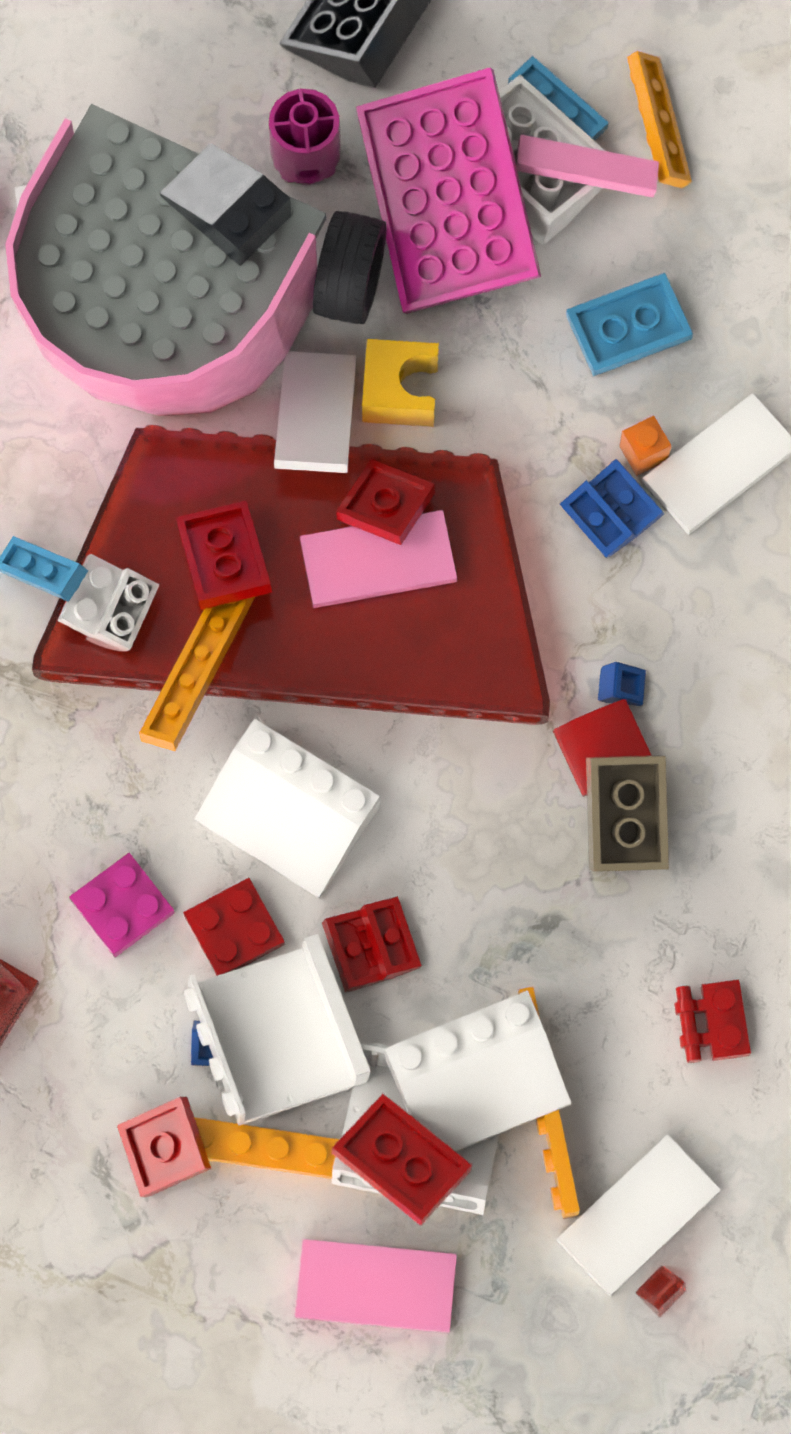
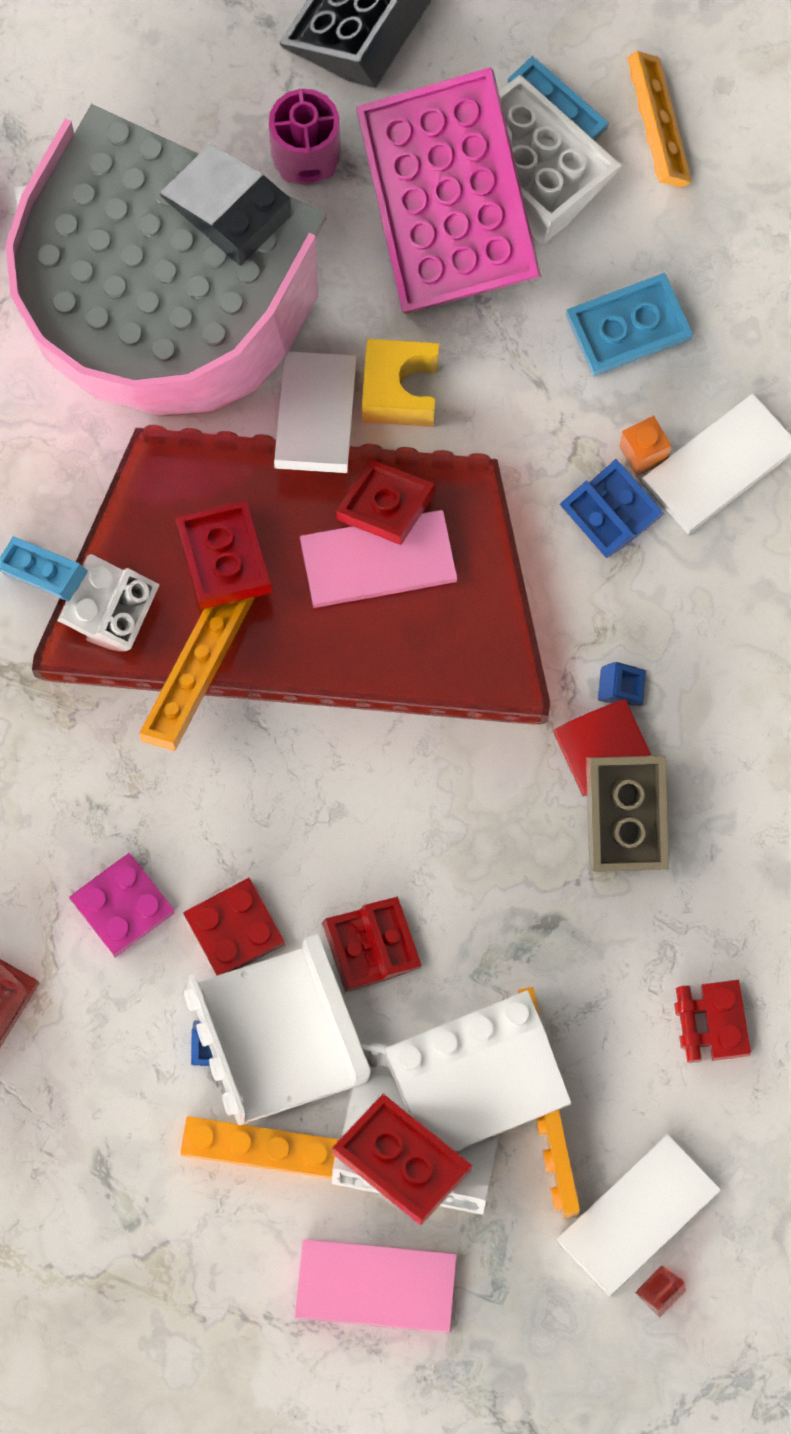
(164, 1146): plate -> none
(287, 808): white slope -> none
(349, 267): black tyre -> none
(587, 166): bright pink tile -> none

